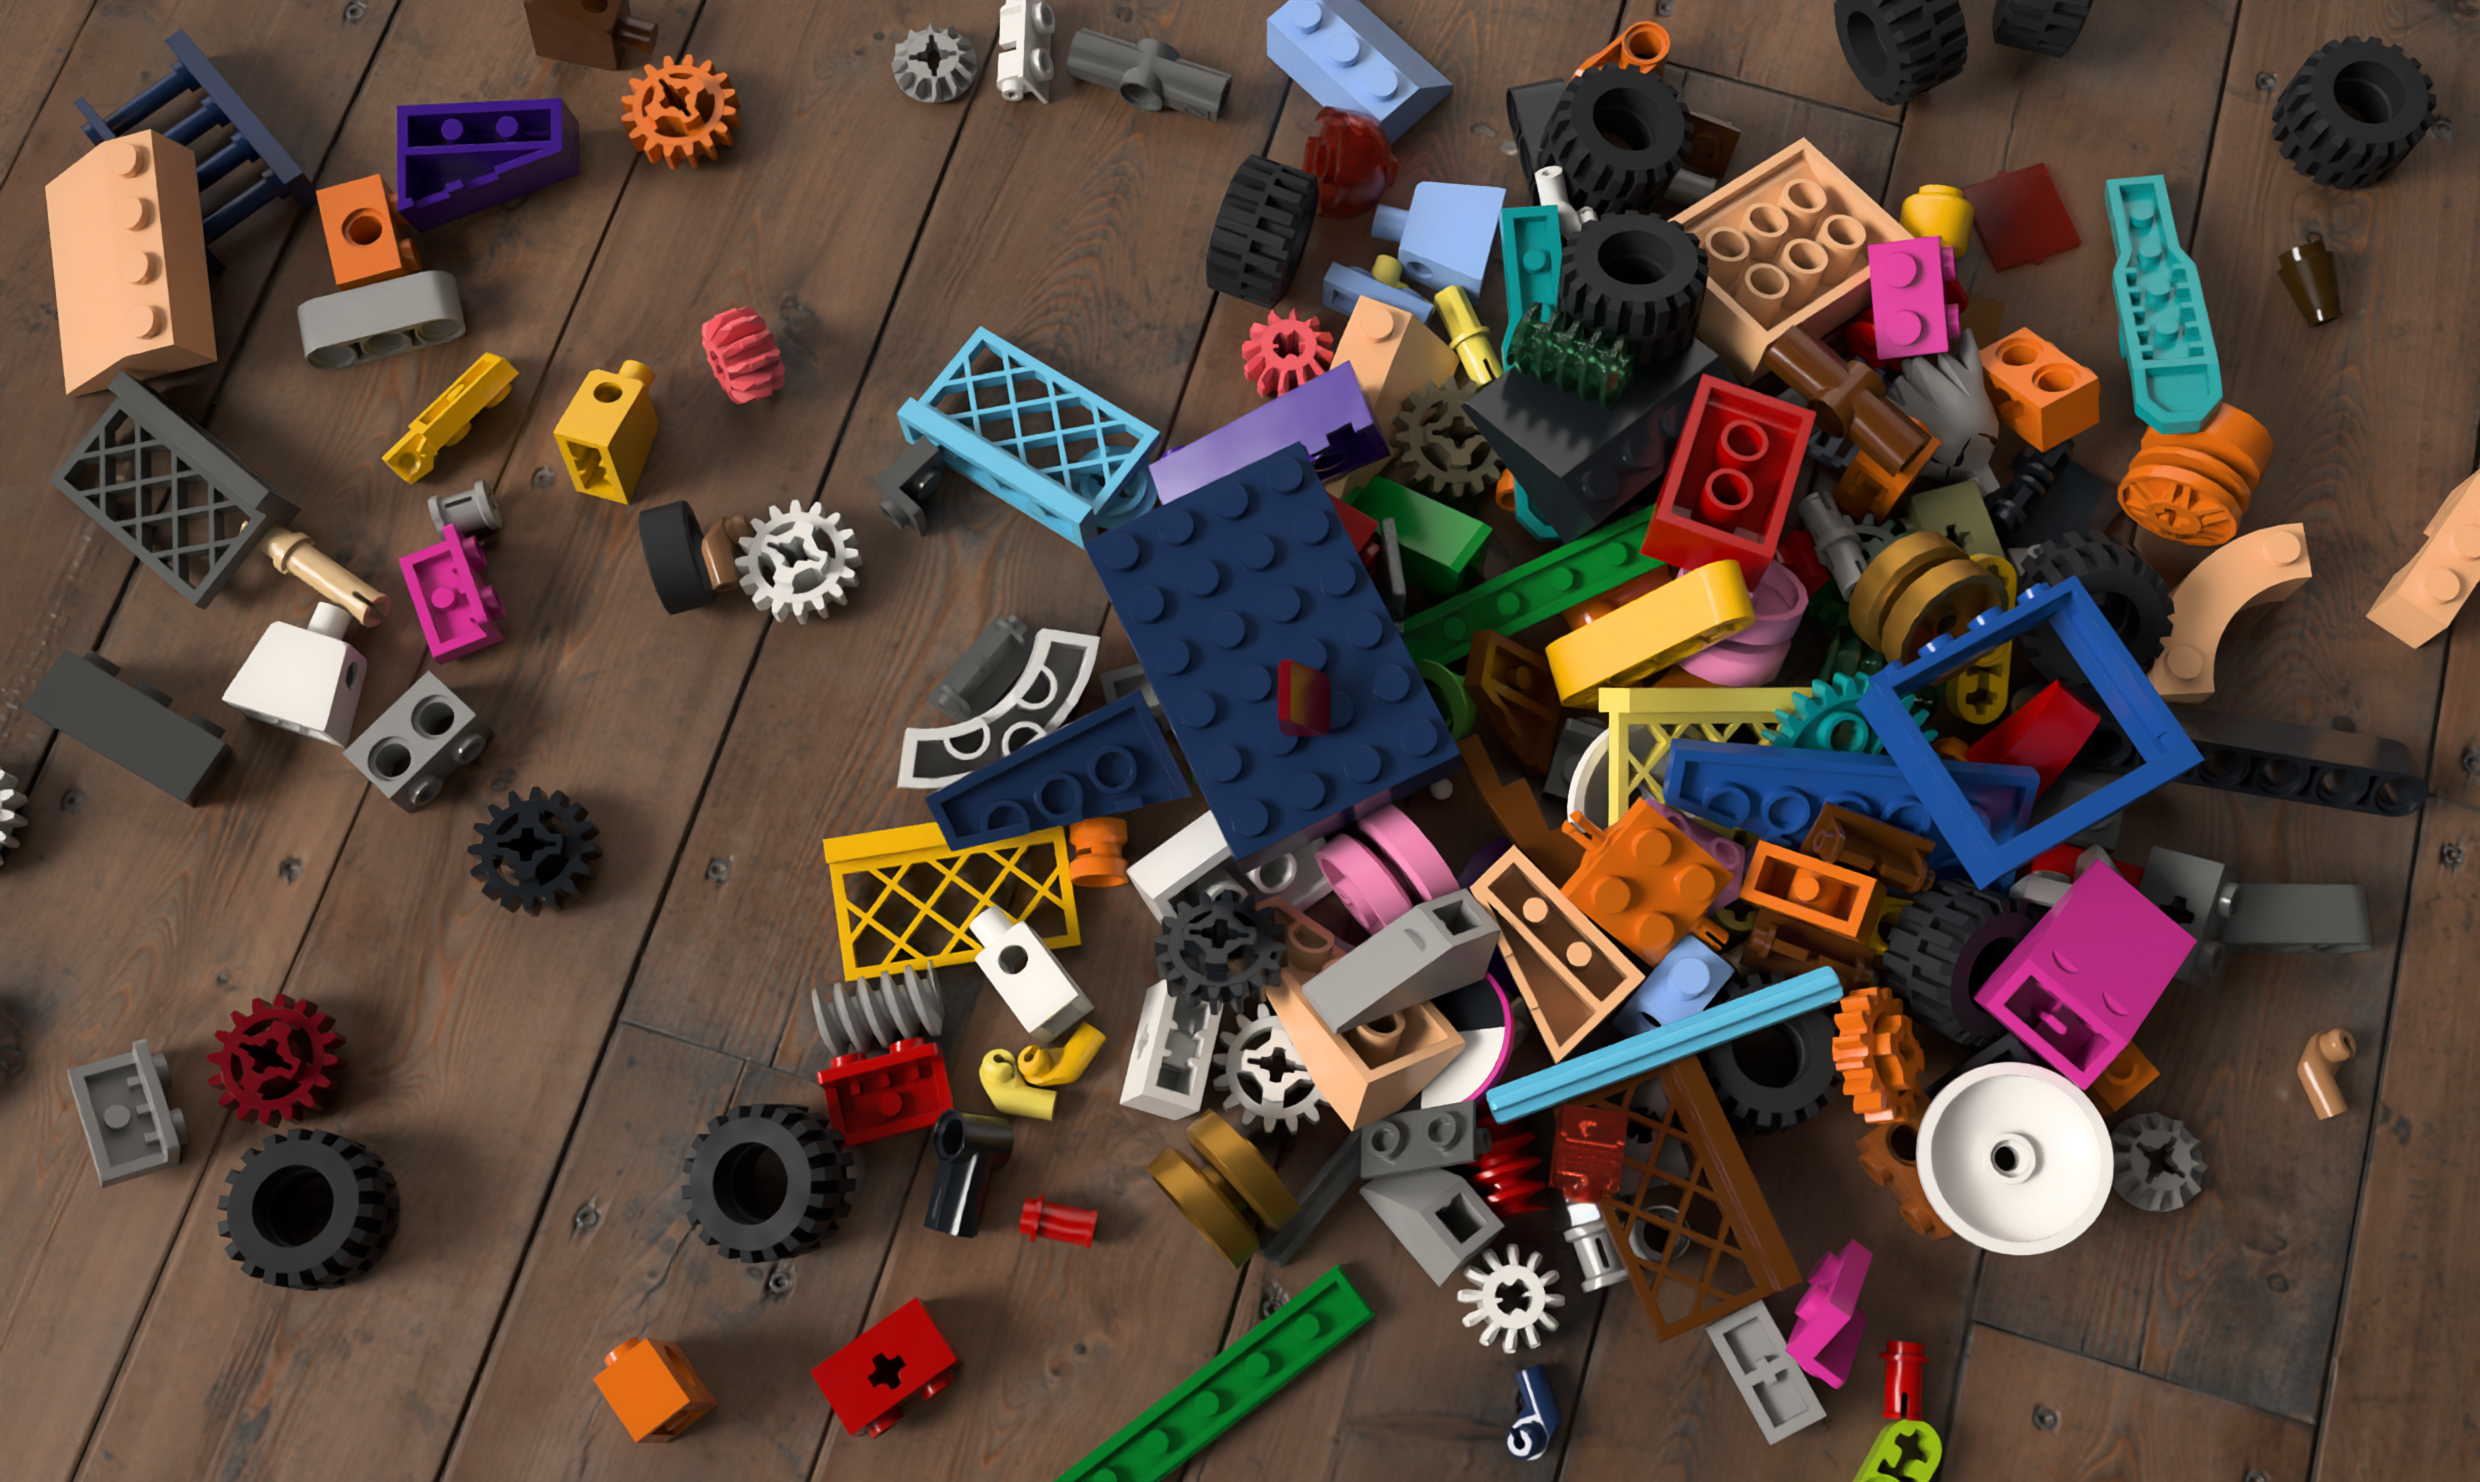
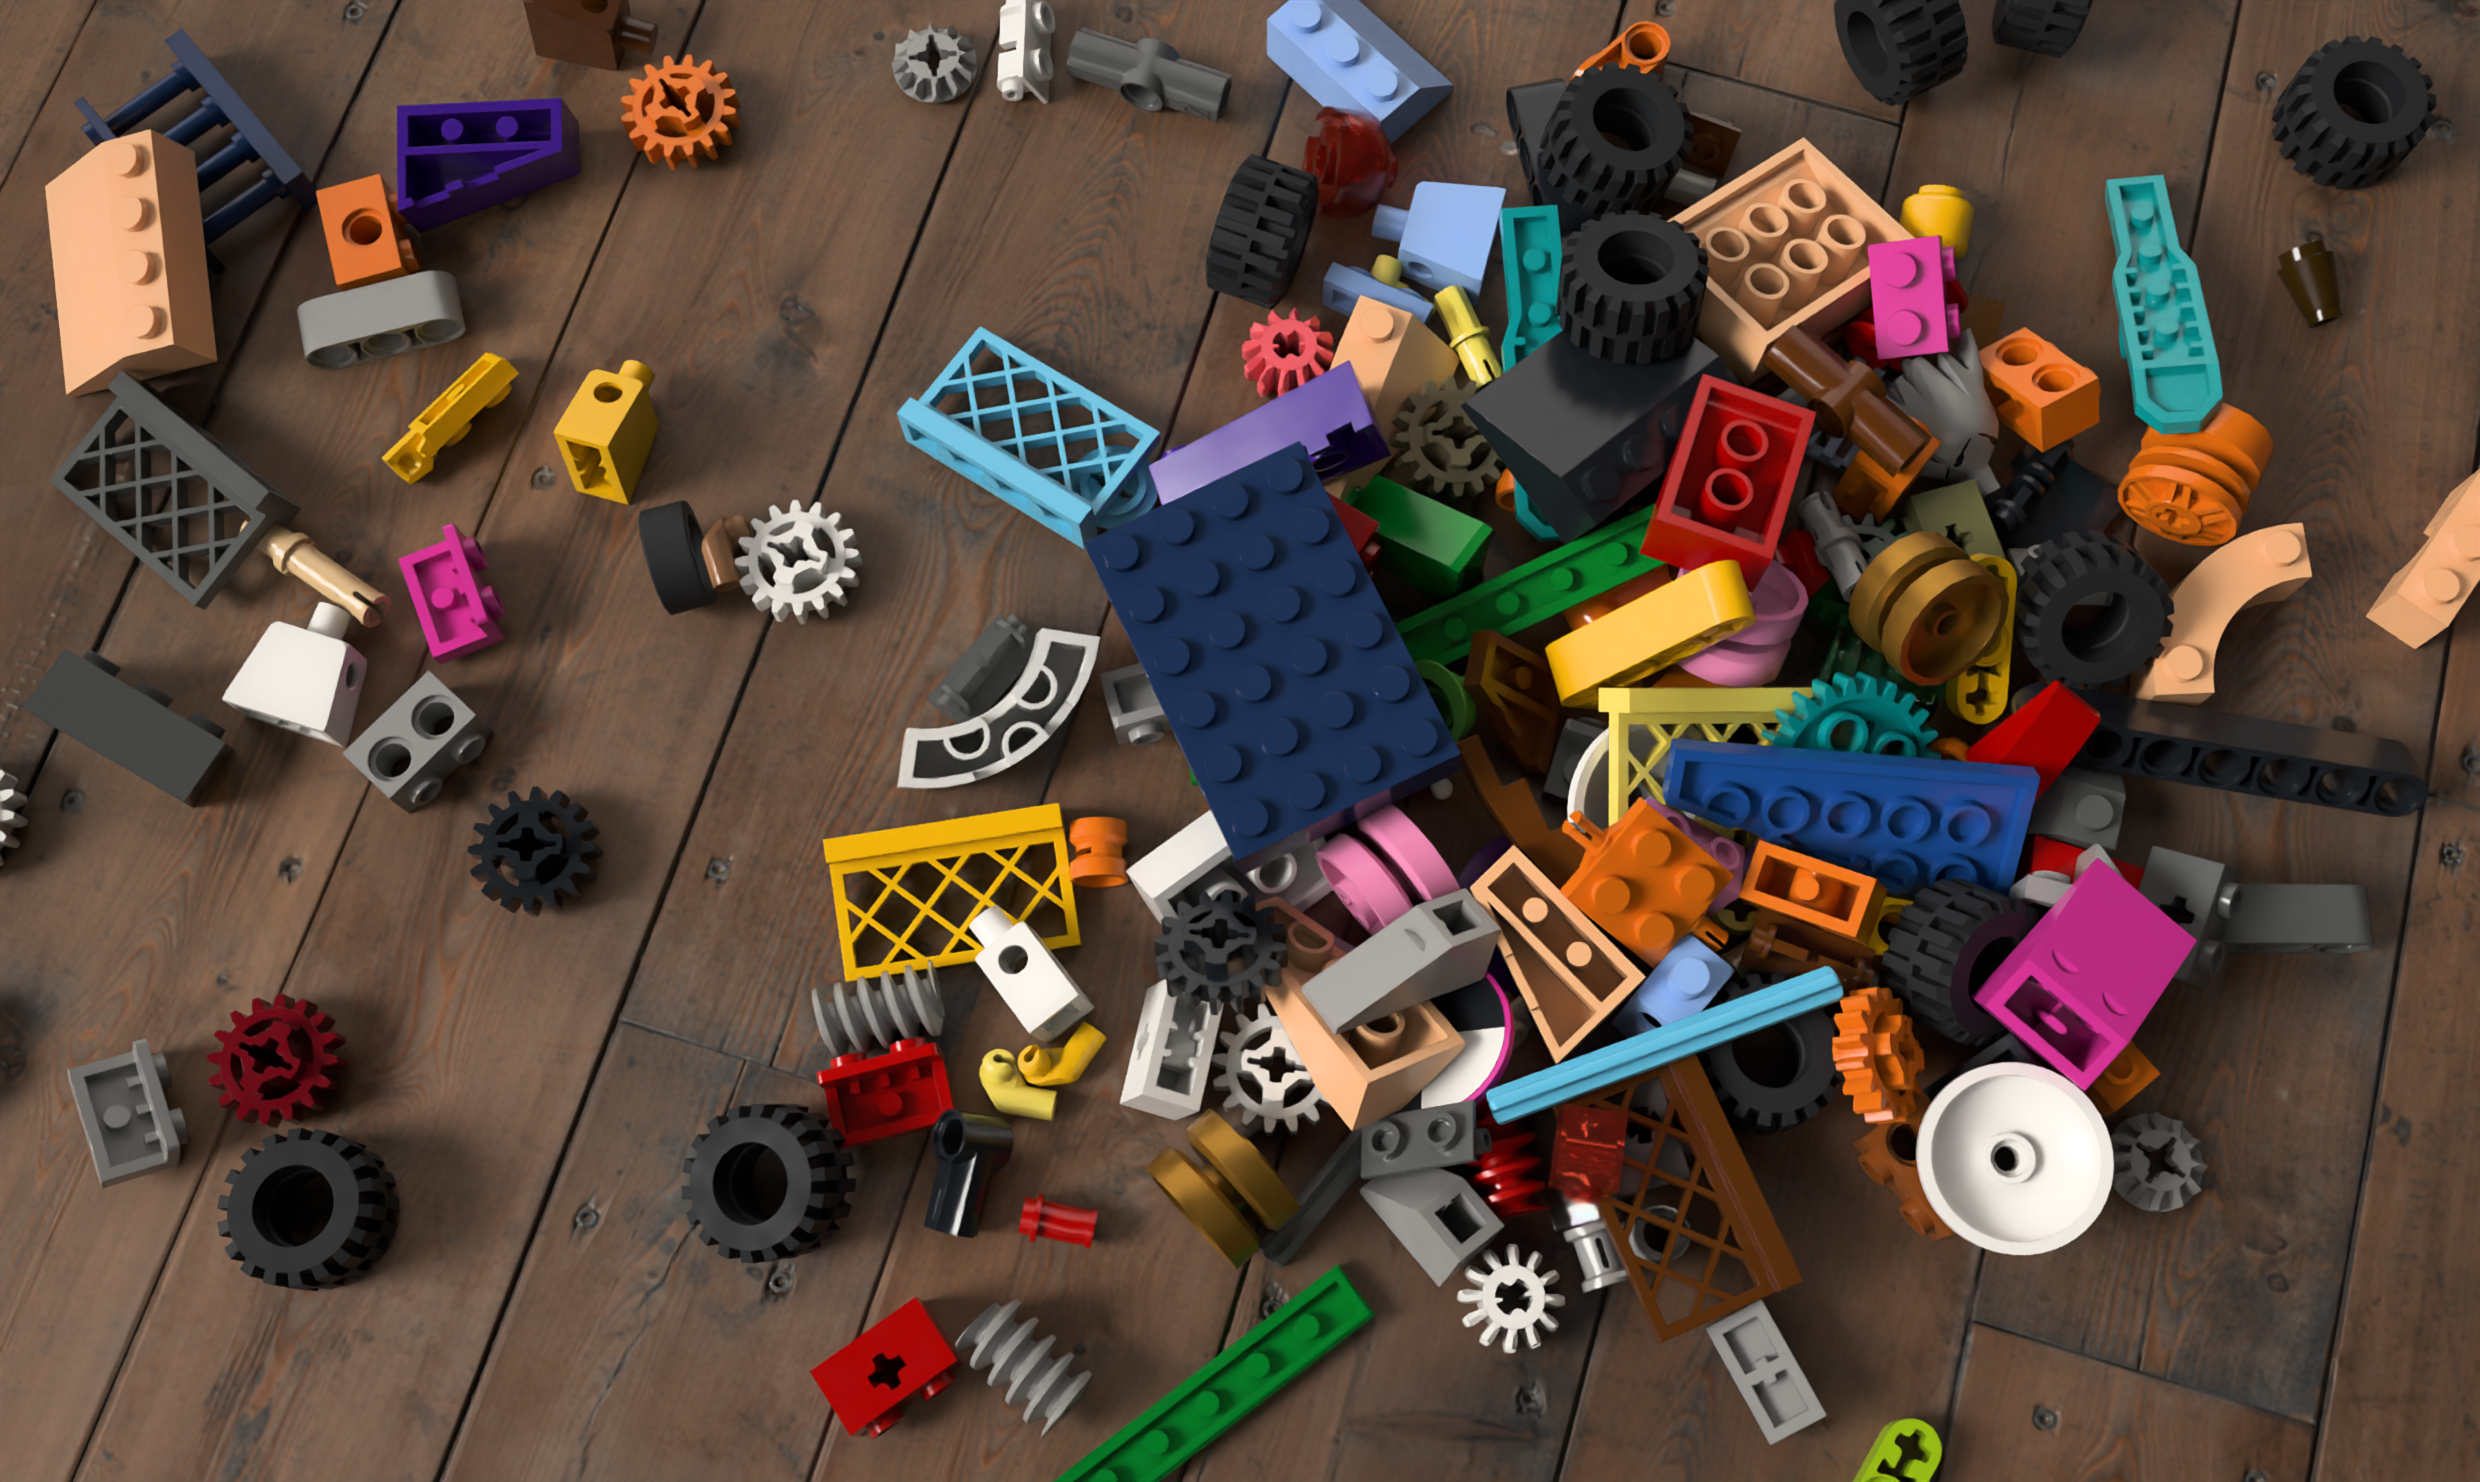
(466, 510): light grey bush -> none
(653, 1389): orange brick -> none
(743, 355): coral gear -> none
(910, 477): dark grey bracket -> none
(1024, 1363): none -> light grey piece
(1076, 773): dark blue wing -> none
(1303, 700): dark red slope -> none
(1391, 576): clear light blue piece -> none
(1538, 1419): dark blue arm -> none
(1553, 192): white arm -> none
(1572, 358): clear green piece -> none
(1827, 1319): dark pink bracket -> none
(1871, 848): reddish brown hinge -> none
(1904, 1374): red pin -> none
(2021, 218): clear red piece -> none
(2110, 670): blue window -> none
(2319, 1067): medium nougat arm -> none

